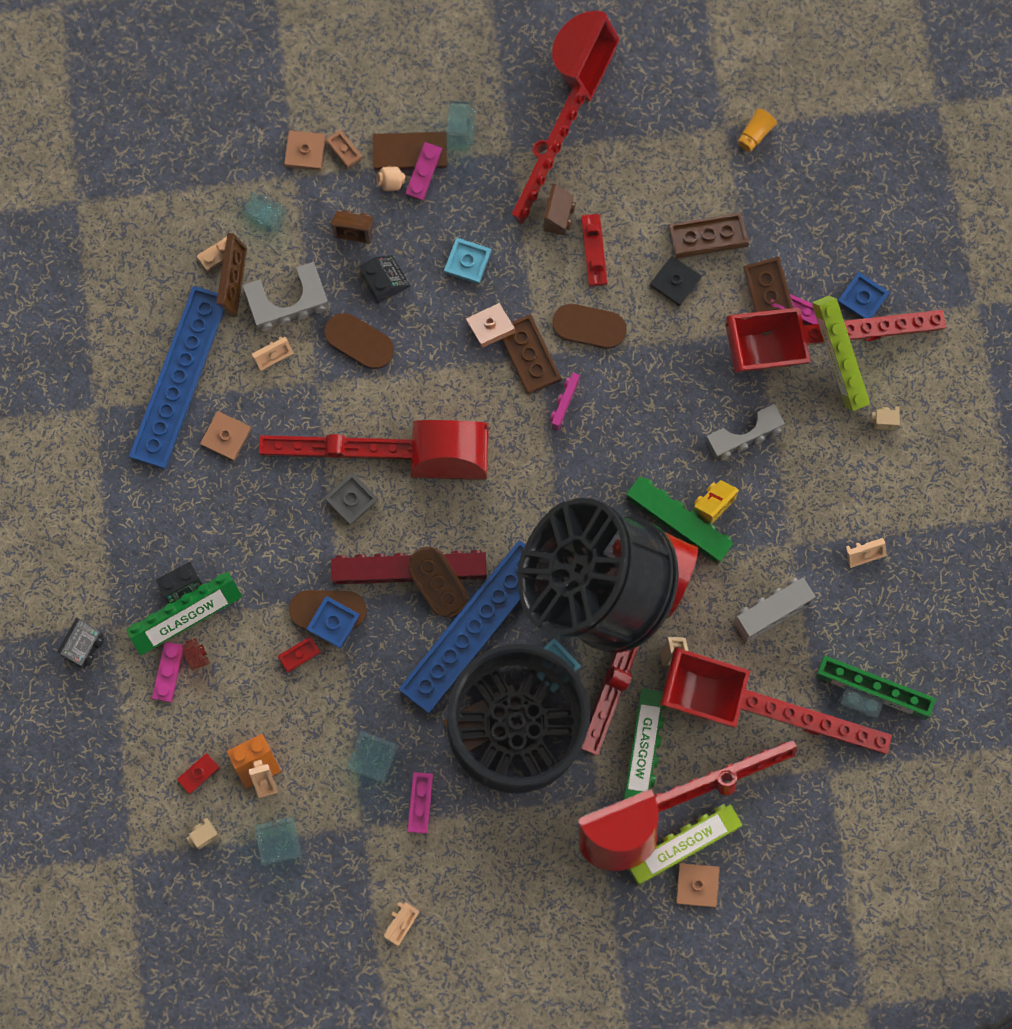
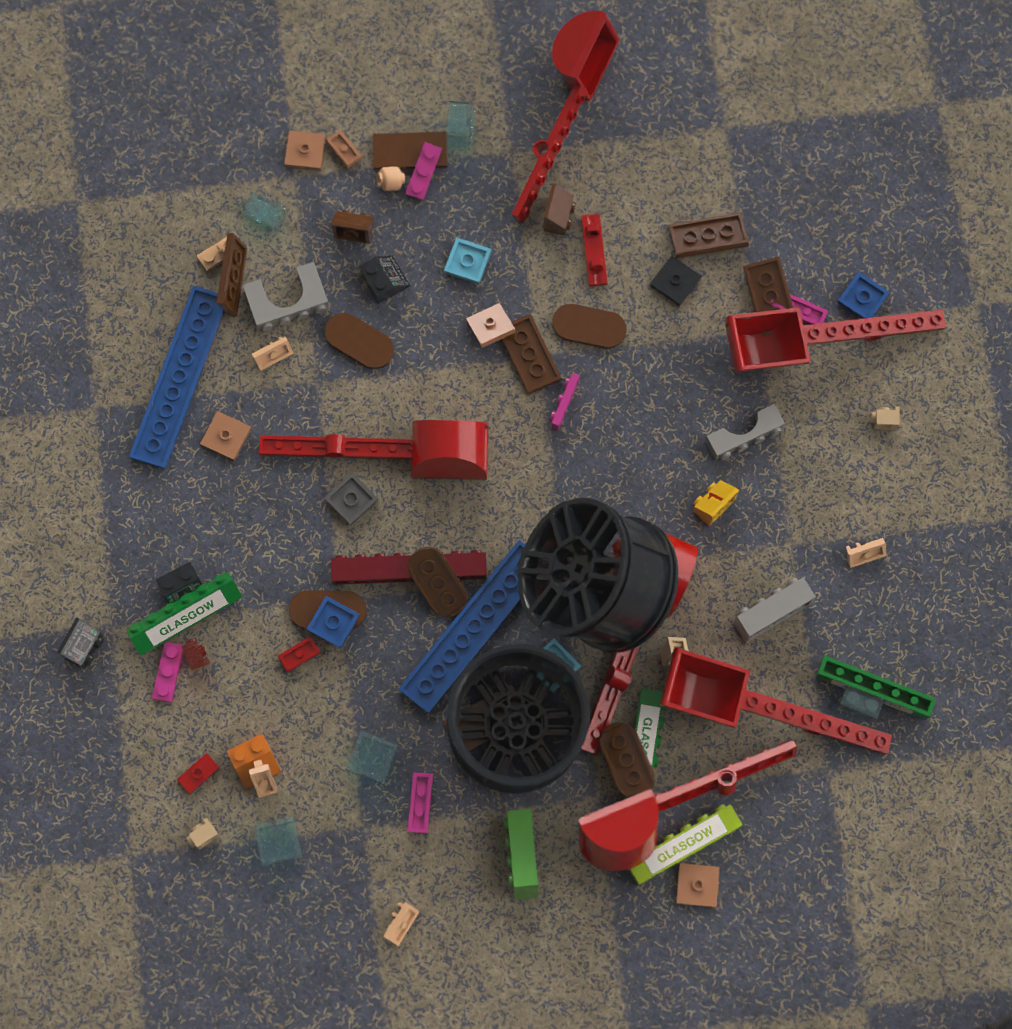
(522, 855): none -> bright green wedge
(626, 759): none -> reddish brown tile
(679, 520): green brick -> none
(756, 129): light orange plant -> none
(841, 353): lime brick -> none

